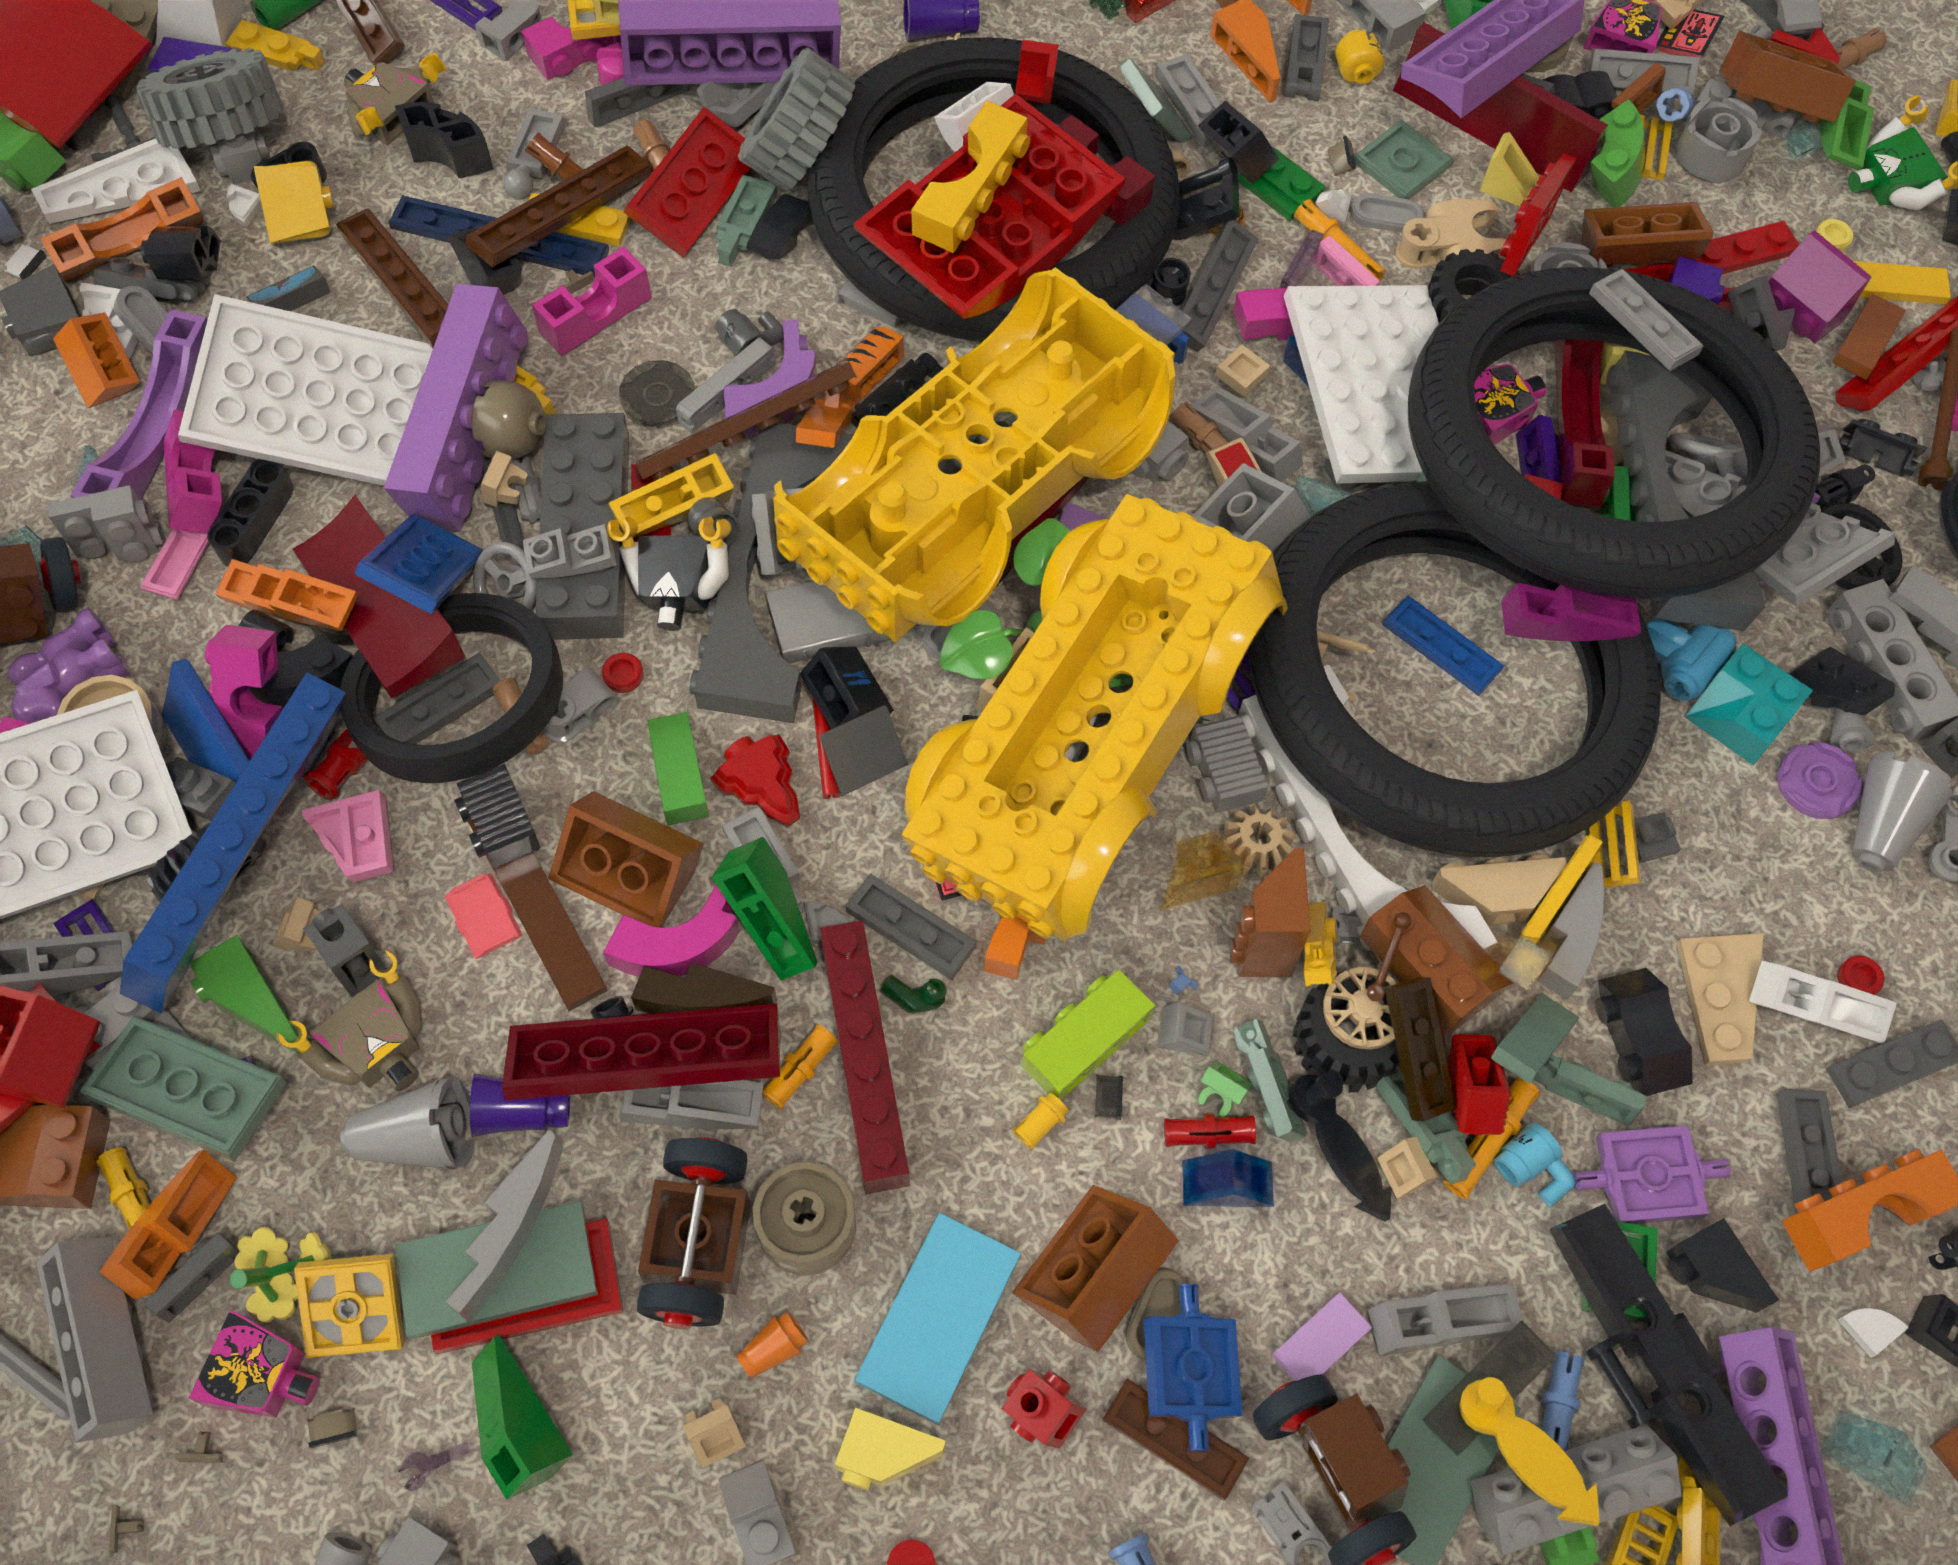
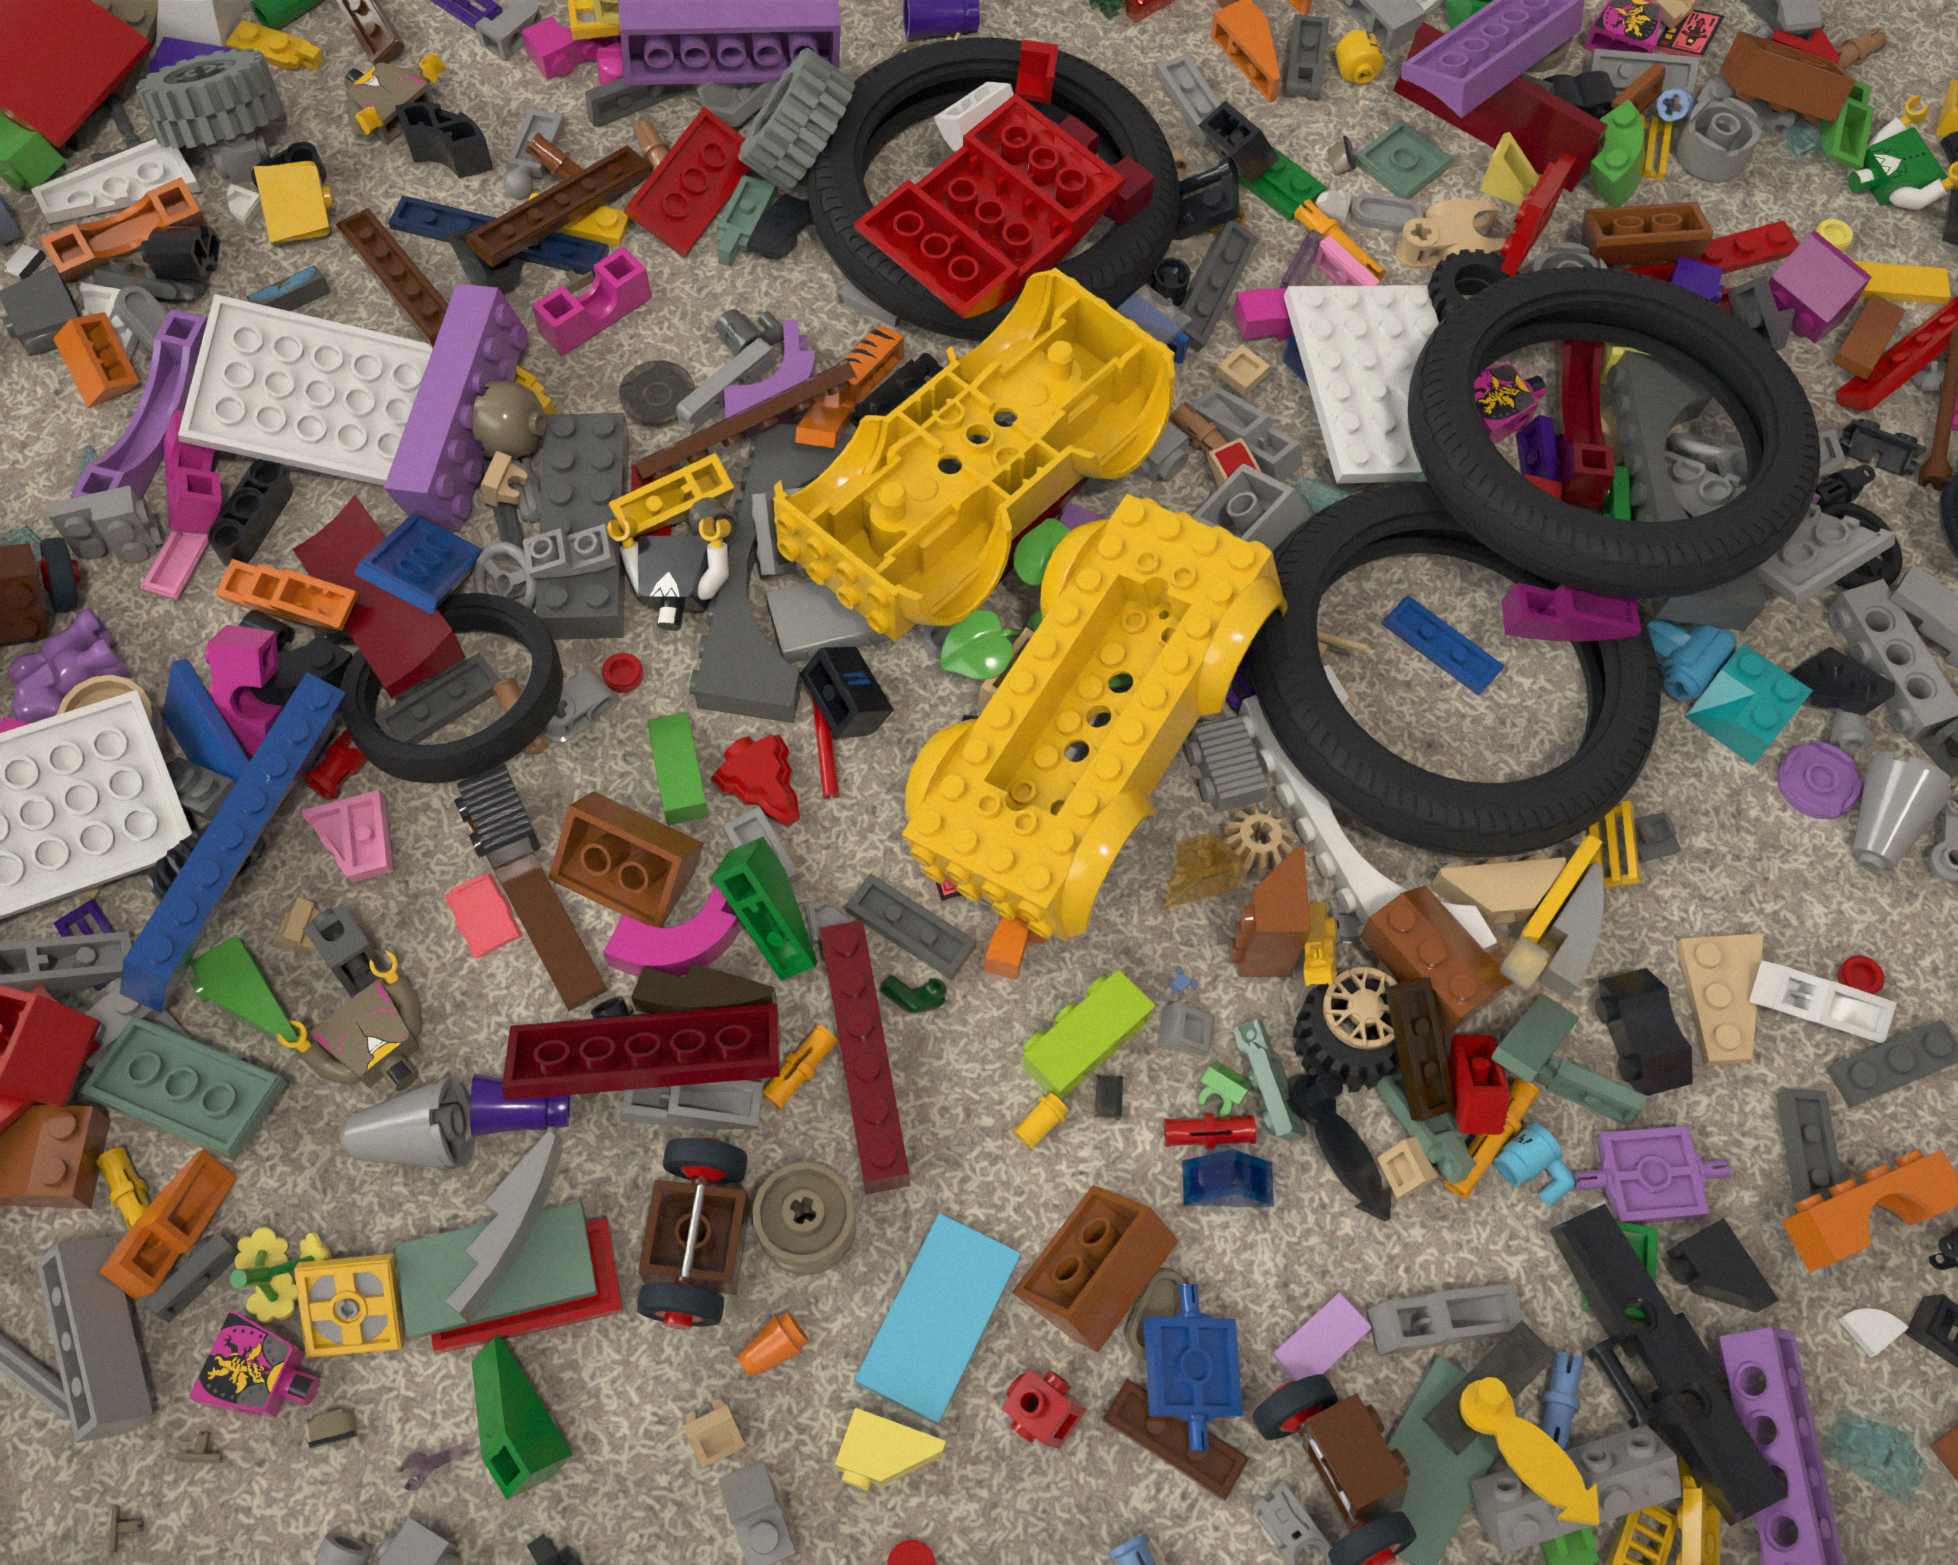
(863, 750): dark grey sticker -> none
(949, 209): yellow arch -> none
(1155, 101): sand green tile -> none
(1376, 991): reddish brown hinge -> none
(1646, 319): light grey tile -> none

